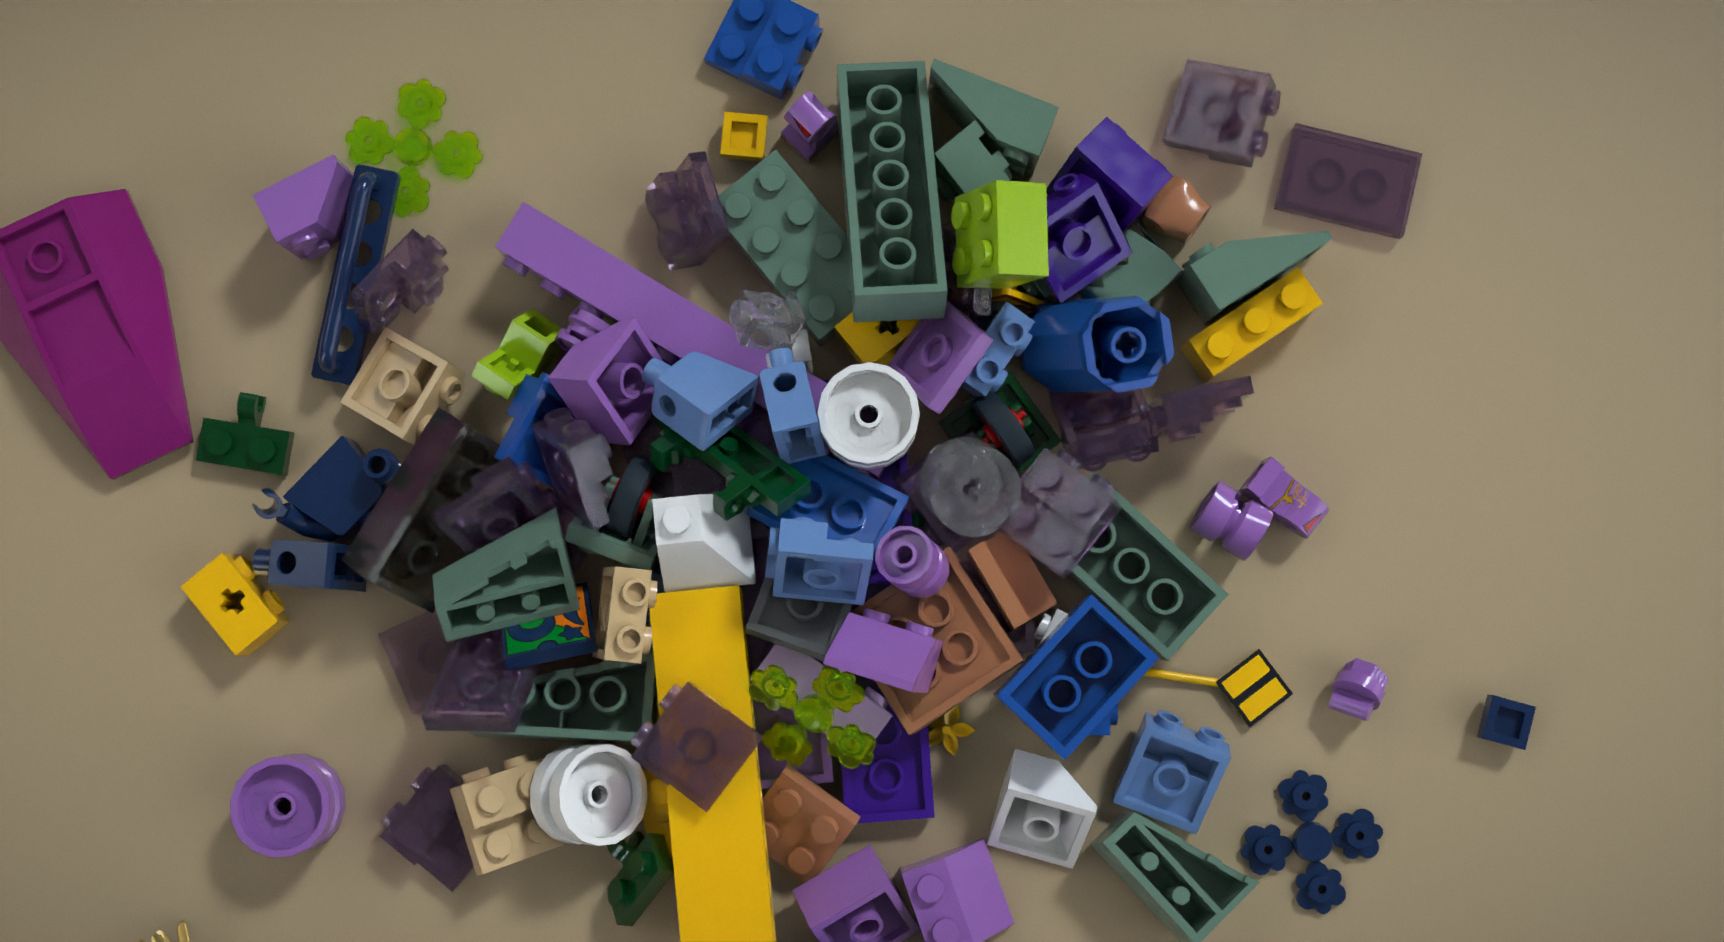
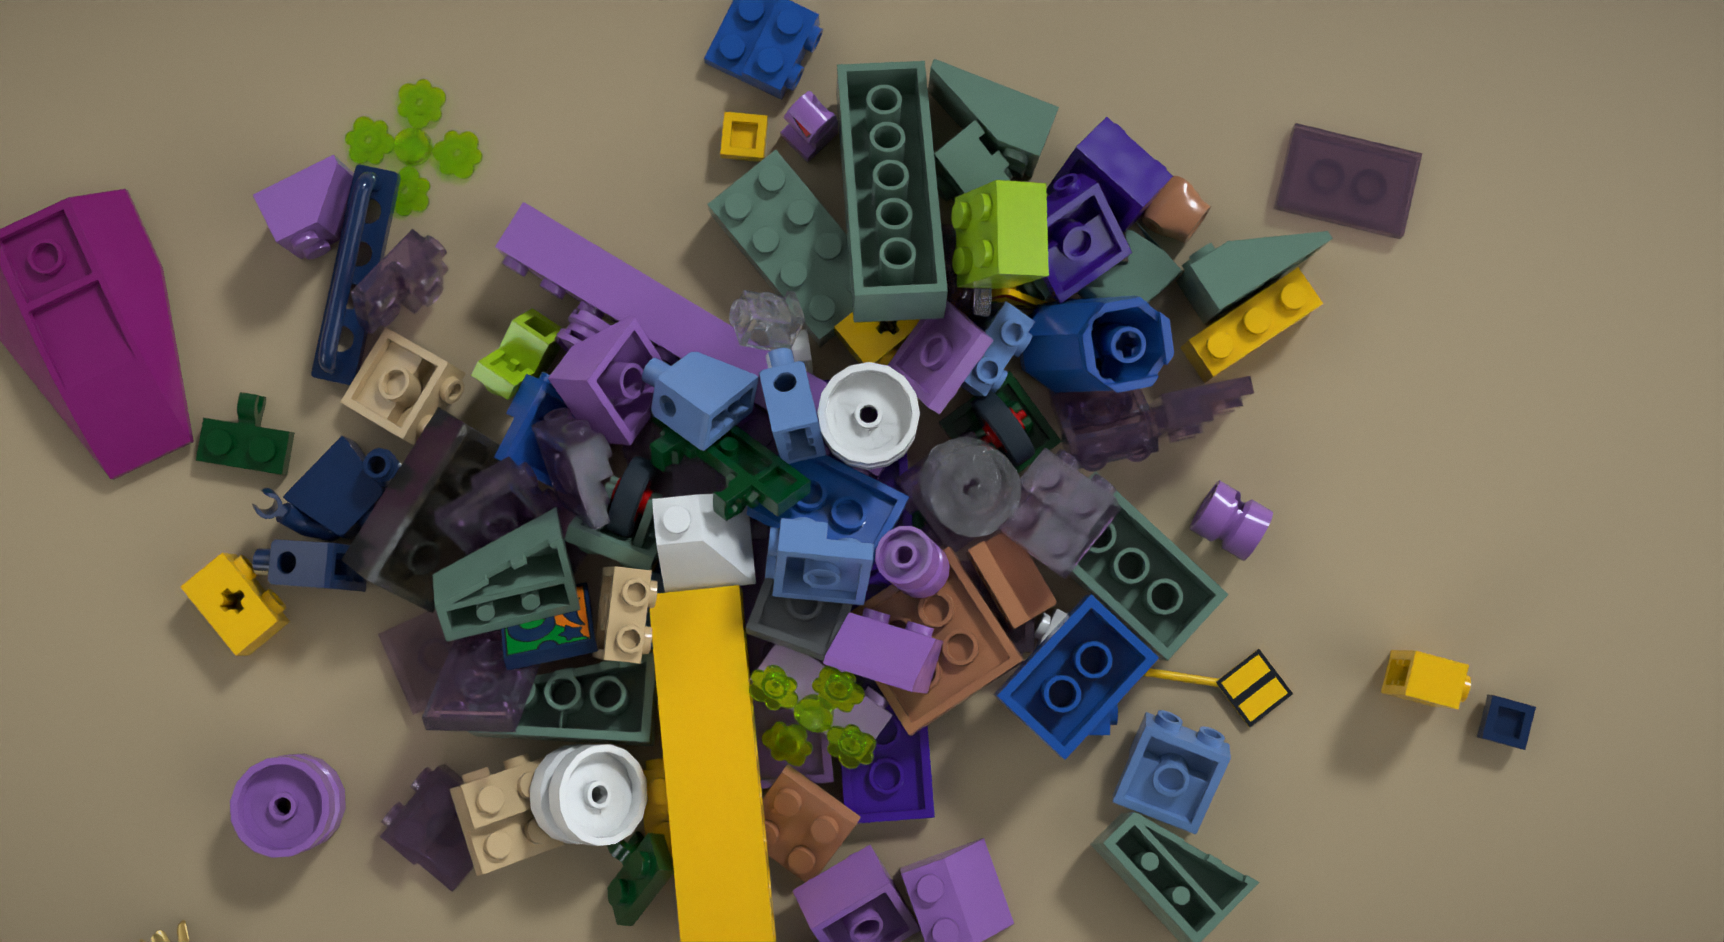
(687, 213): clear purple plate -> none
(695, 744): plate -> none
(948, 729): yellow plant -> none
(1041, 811): white slope -> none
(1222, 112): clear purple plate -> none
(1286, 497): medium lavender leg -> none
(1311, 841): dark blue plant -> none
(1358, 689): medium lavender piece -> none
(1426, 679): none -> yellow brick

